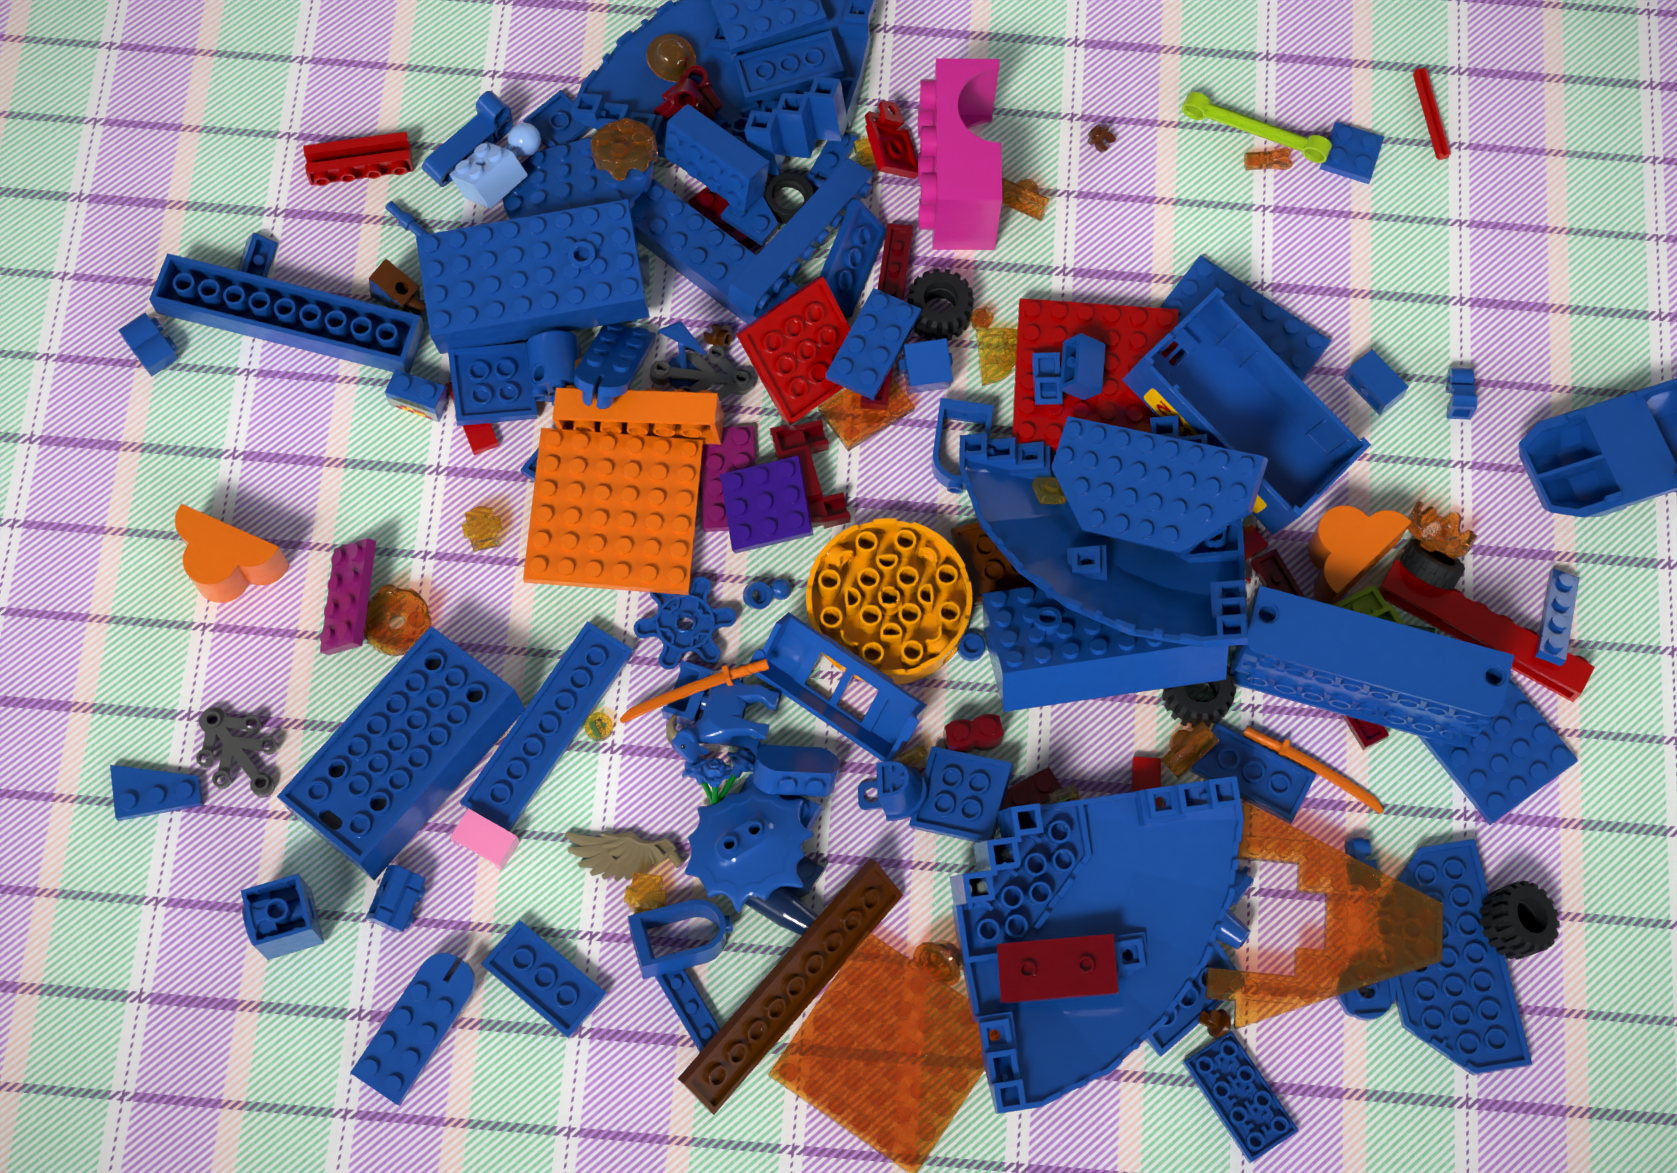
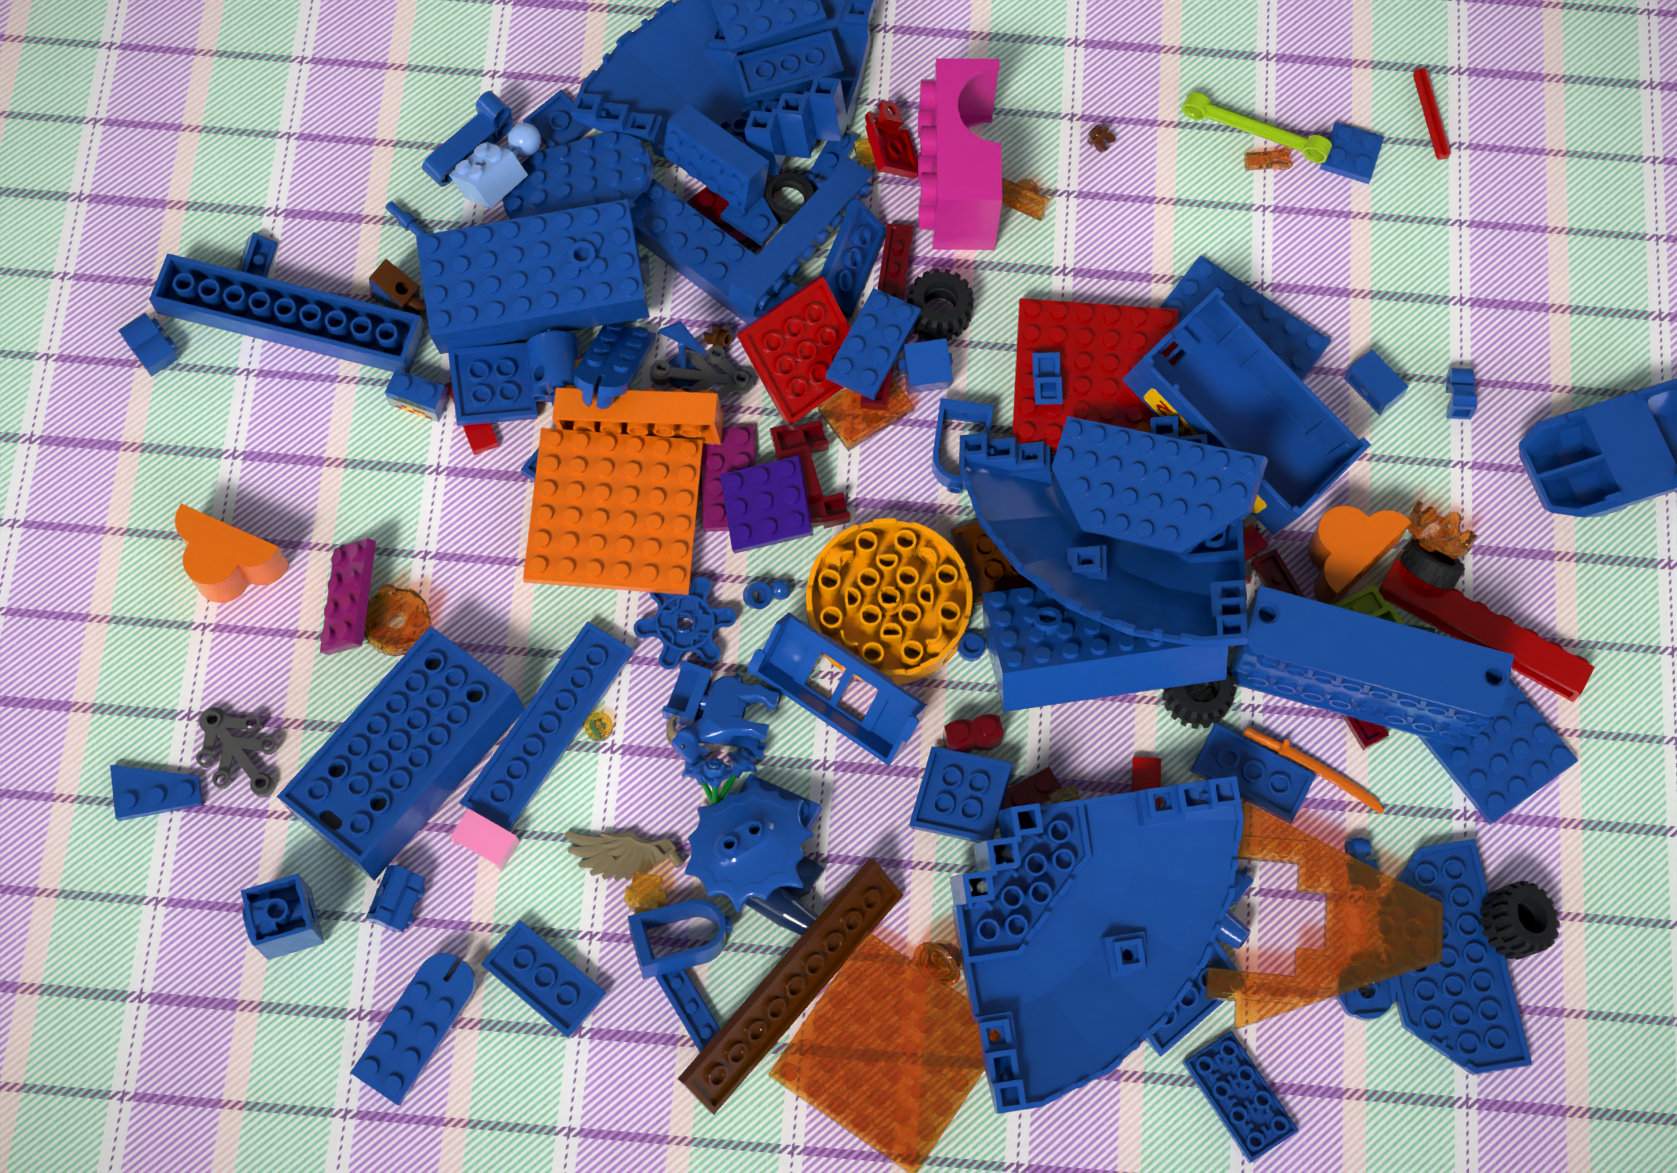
(358, 158): red brick -> none
(482, 528): clear yellow brick -> none
(618, 158): clear orange plate -> none
(670, 56): clear orange hat -> none
(677, 101): dark red axle -> none
(695, 687): orange sword -> none
(704, 88): dark red axle -> none
(795, 770): blue brick -> none
(899, 791): blue container -> none
(913, 755): clear yellow tile -> none
(981, 318): clear orange plate -> none
(996, 353): clear yellow brick -> none
(1048, 490): clear yellow plate -> none
(1057, 968): dark red plate -> none
(1082, 366): blue brick -> none
(1188, 748): clear orange tile -> none
(1216, 1022): reddish brown plate -> none
(1557, 617): blue plate -> none

